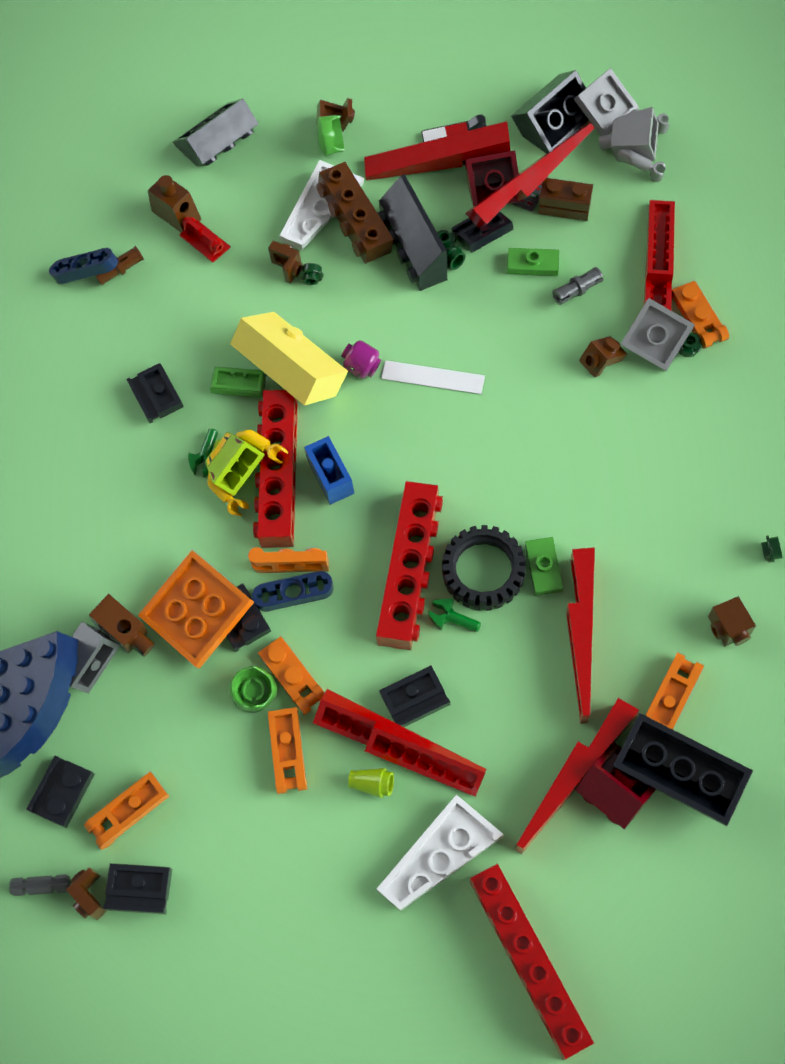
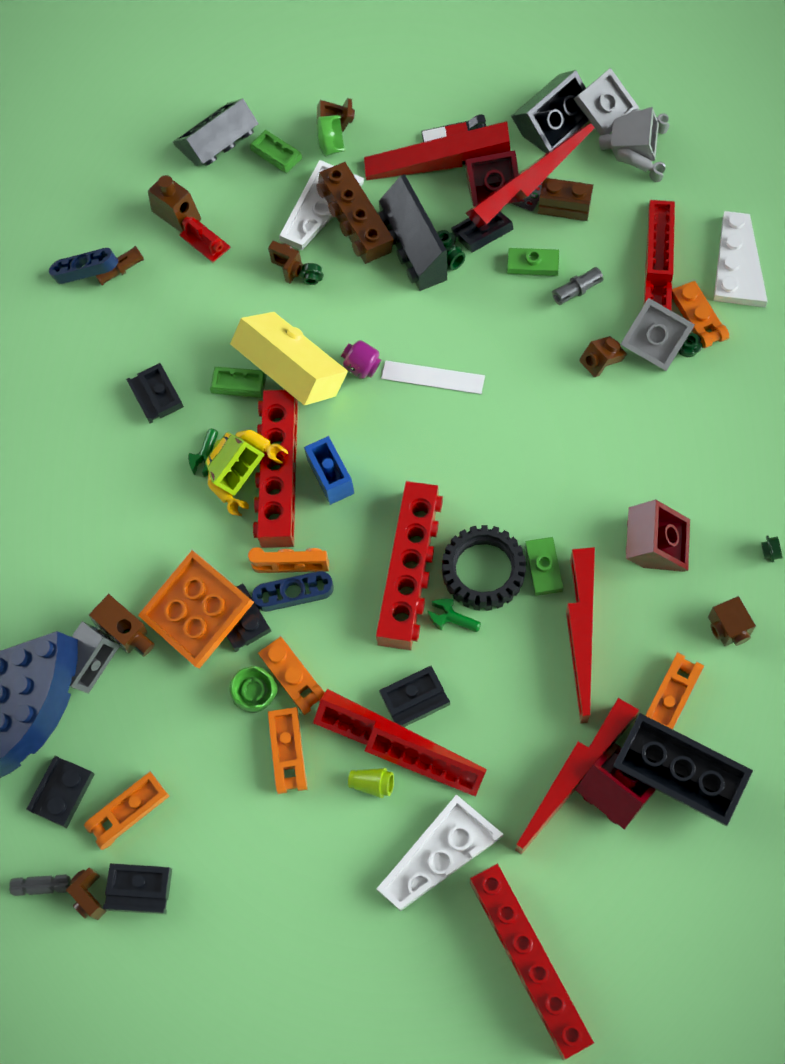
(275, 151): none -> bright green plate
(658, 537): none -> dark red slope
(738, 265): none -> white wing

